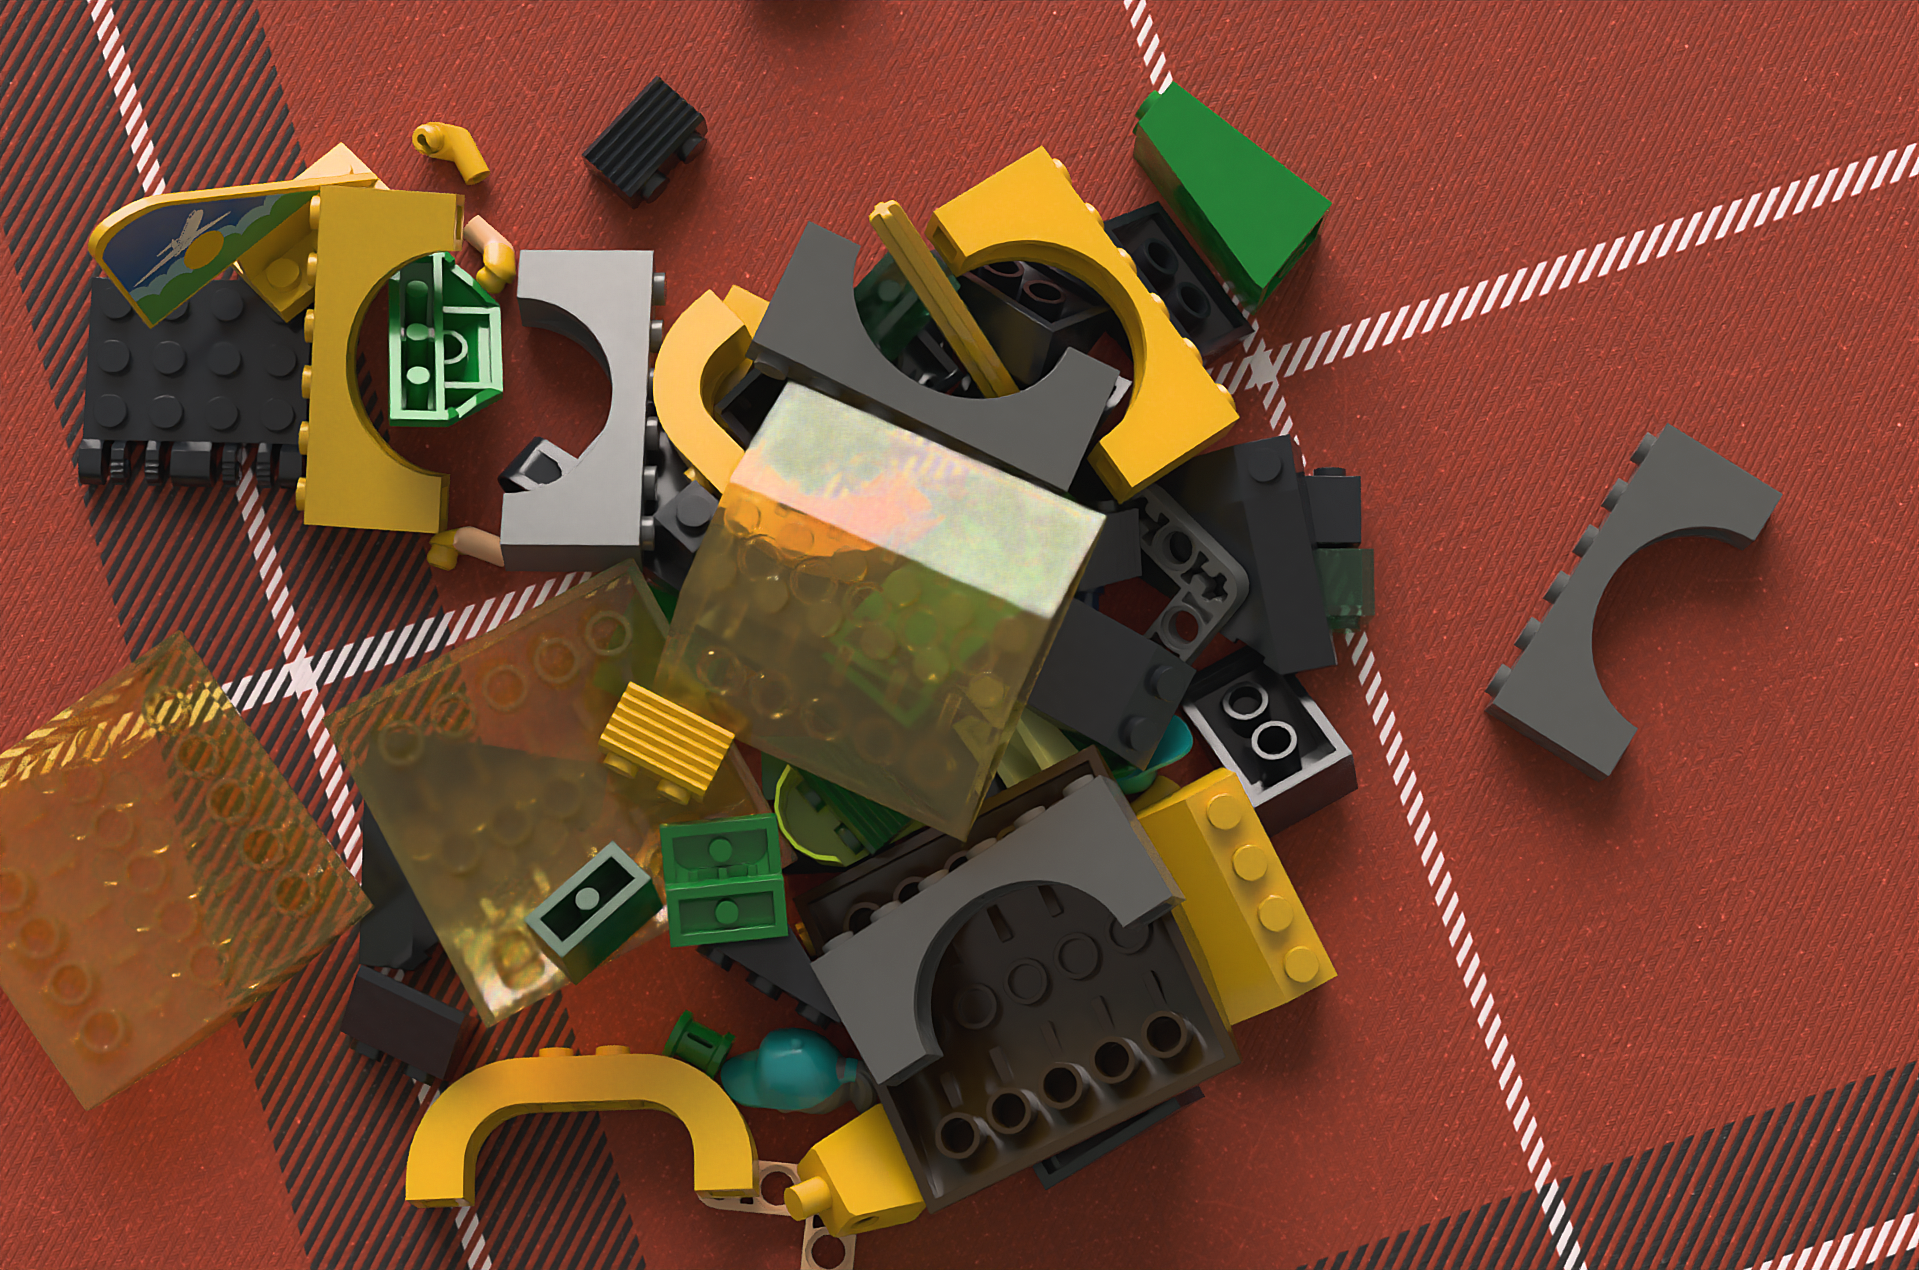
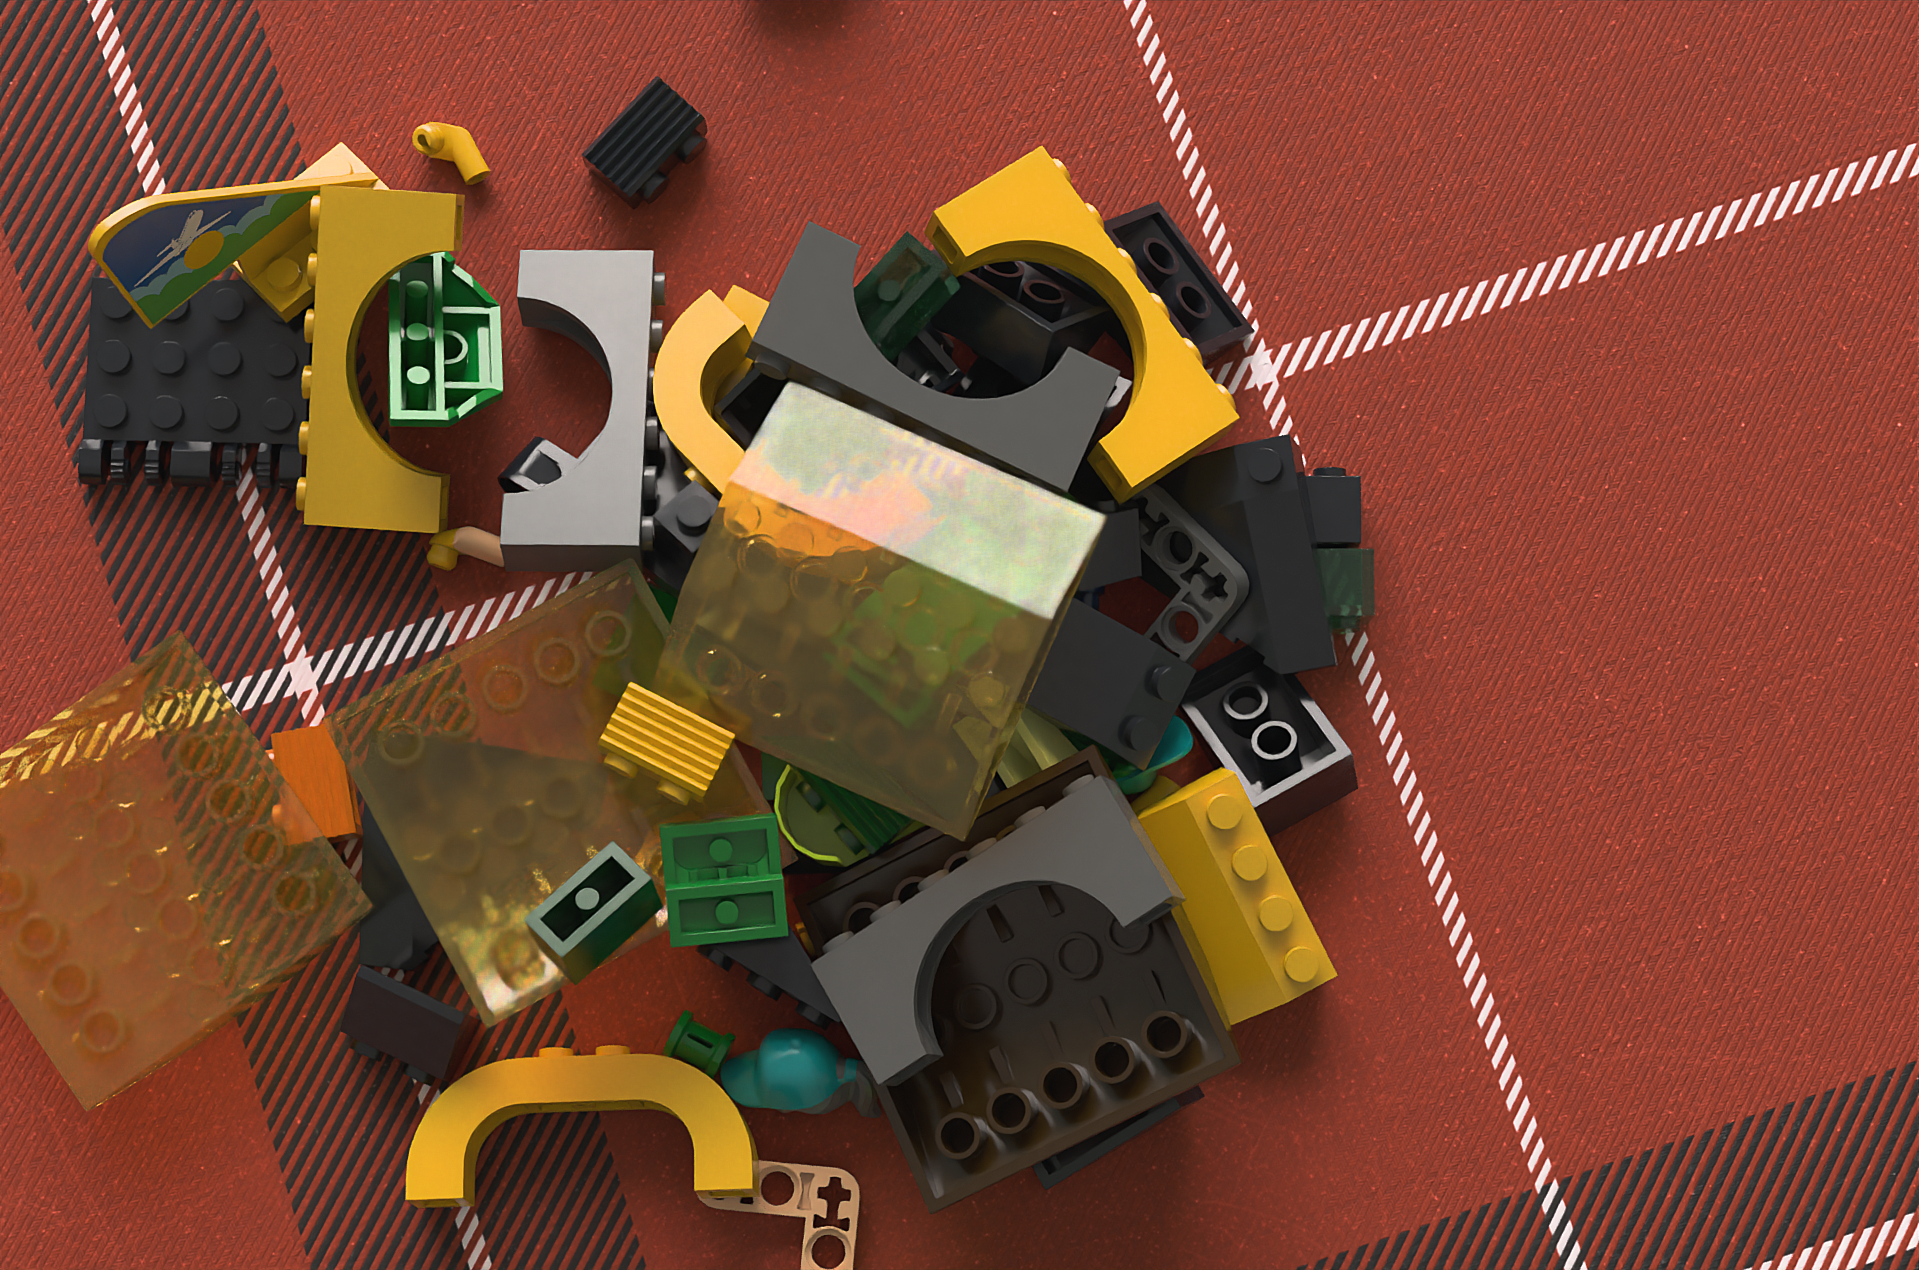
(319, 780): none -> orange brick
(496, 252): yellow arm -> none
(856, 1179): yellow torso -> none
(941, 300): yellow axle -> none
(1228, 193): green slope -> none
(1553, 683): dark grey arch -> none

